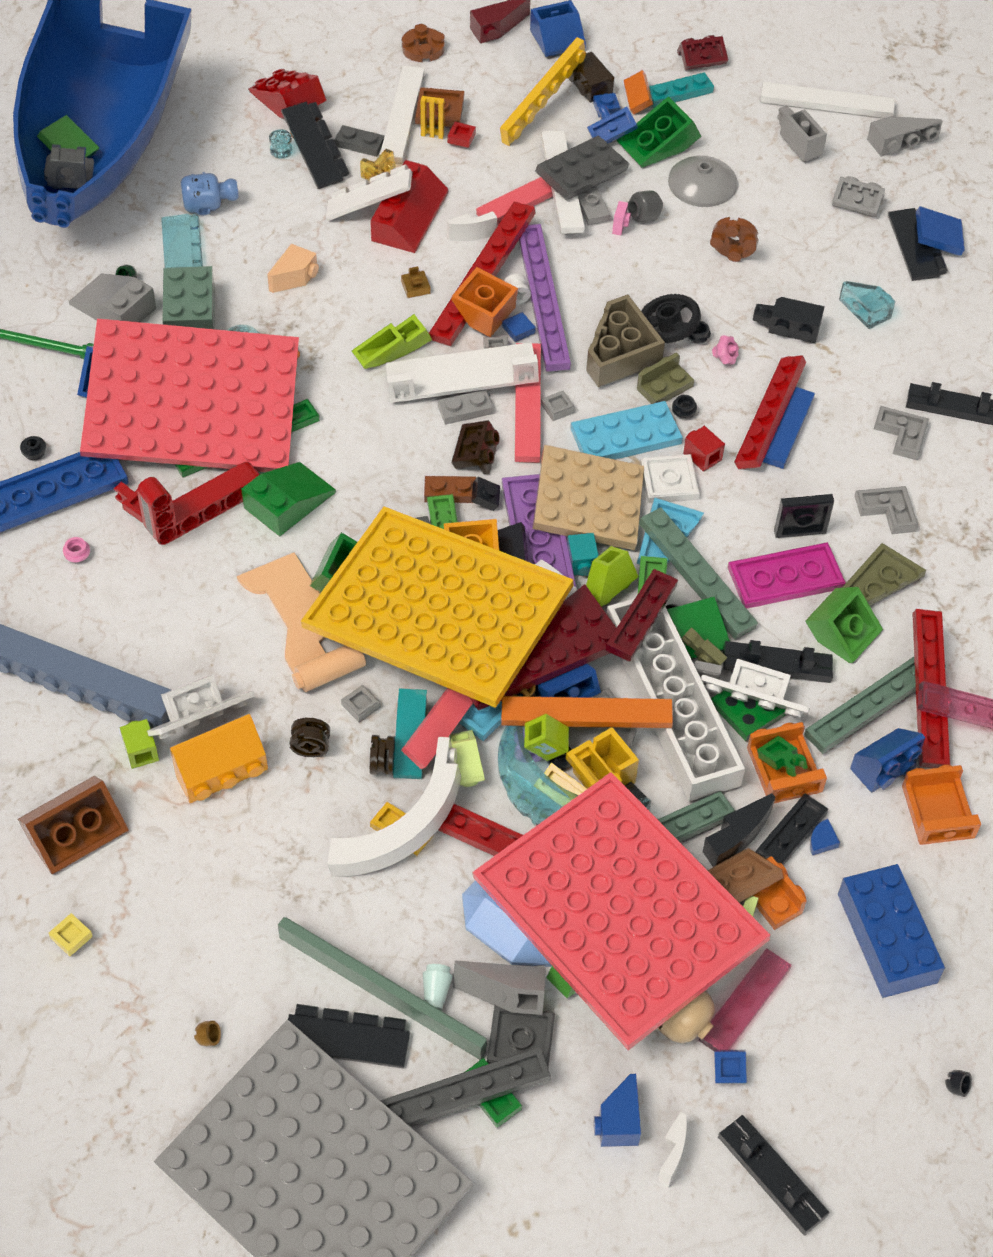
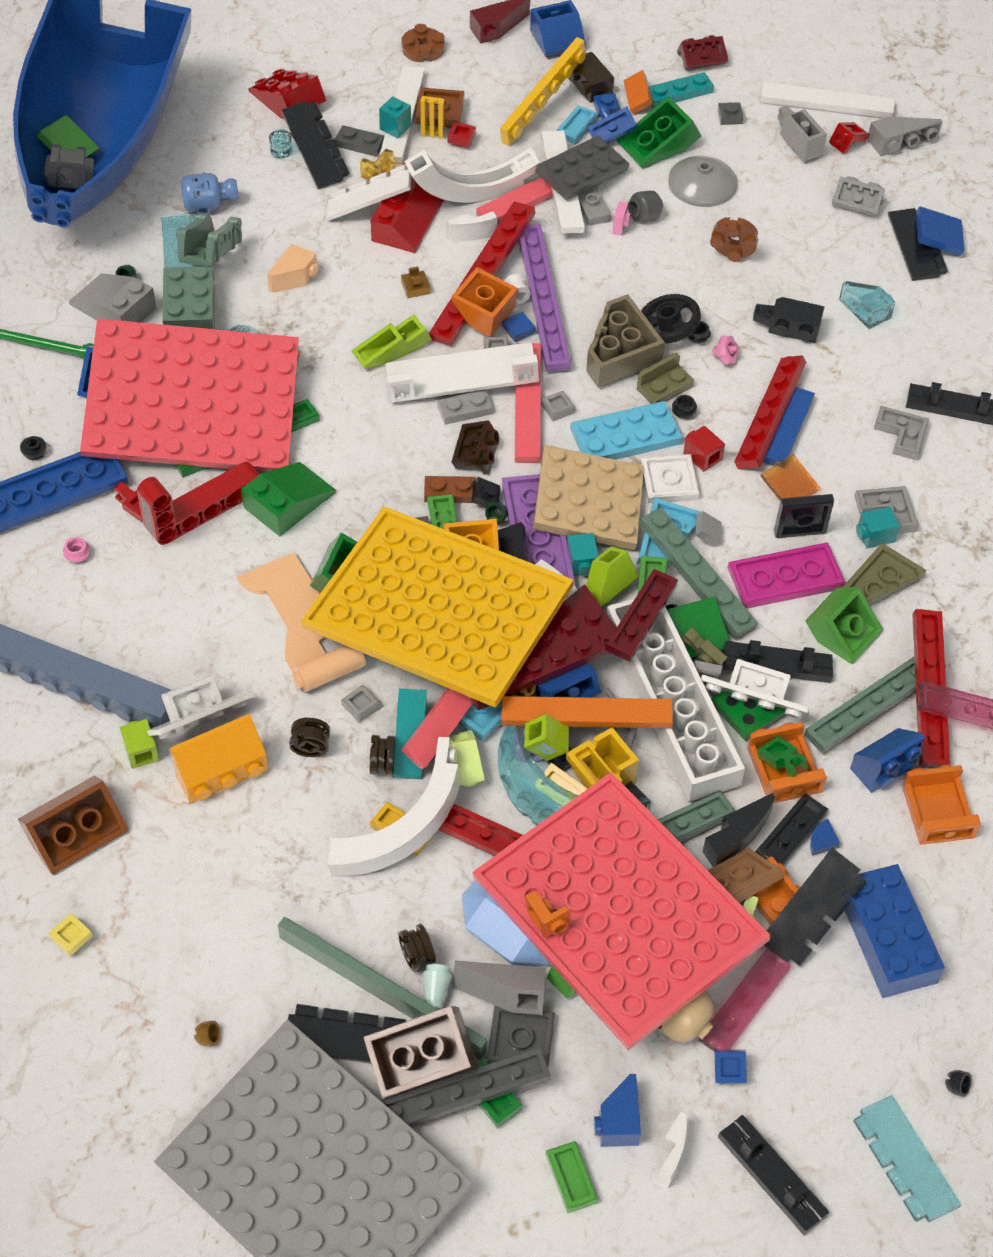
(202, 245): none -> sand green piece
(395, 117): none -> teal brick
(416, 947): none -> dark brown wheel
(420, 1051): none -> brick
(475, 185): none -> white arch
(492, 513): none -> dark green hinge
(544, 916): none -> orange bracket
(571, 1177): none -> bright green tile
(577, 122): none -> medium azure tile
(708, 528): none -> light grey tile
(730, 113): none -> dark grey plate
(790, 479): none -> clear orange piece
(815, 898): none -> black windscreen
(847, 134): none -> red bracket
(877, 527): none -> teal brick
(913, 1165): none -> clear light blue windscreen

